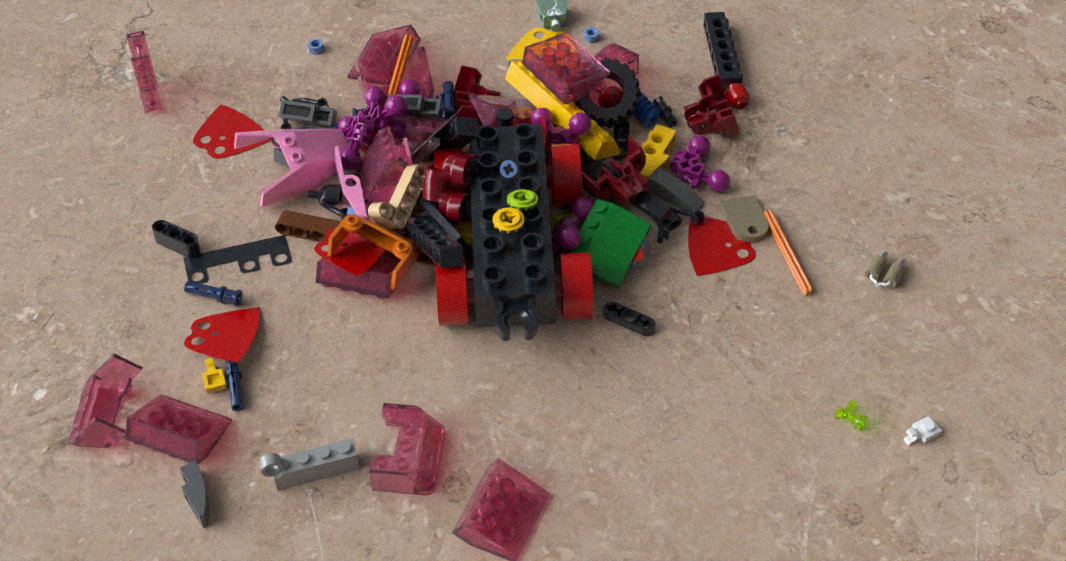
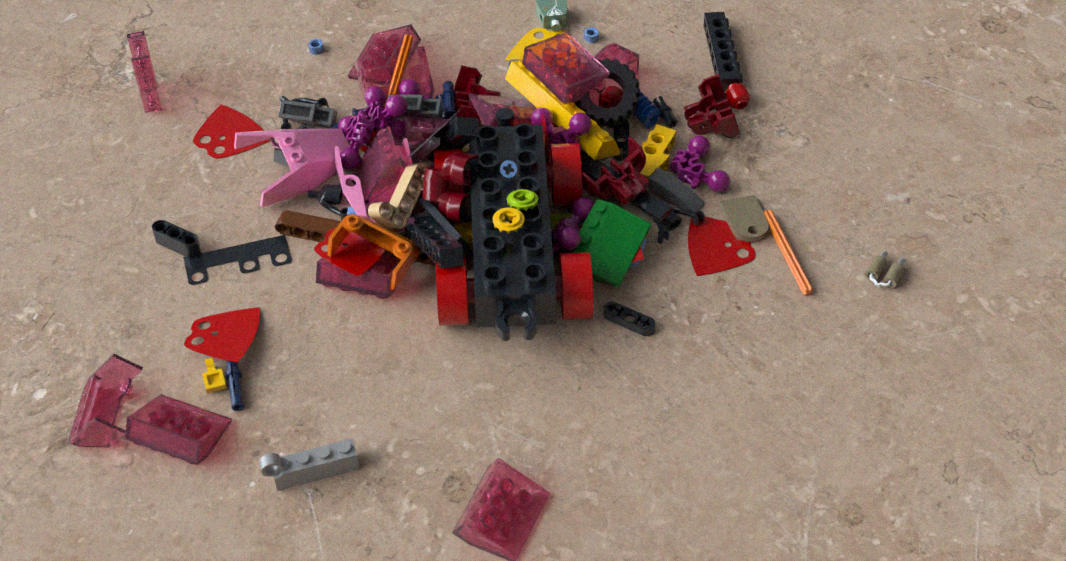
(195, 492): dark grey slope -> none
(221, 294): dark blue pin -> none
(416, 454): clear pink windscreen -> none
(858, 421): clear neon green piece -> none
(924, 429): white plate -> none

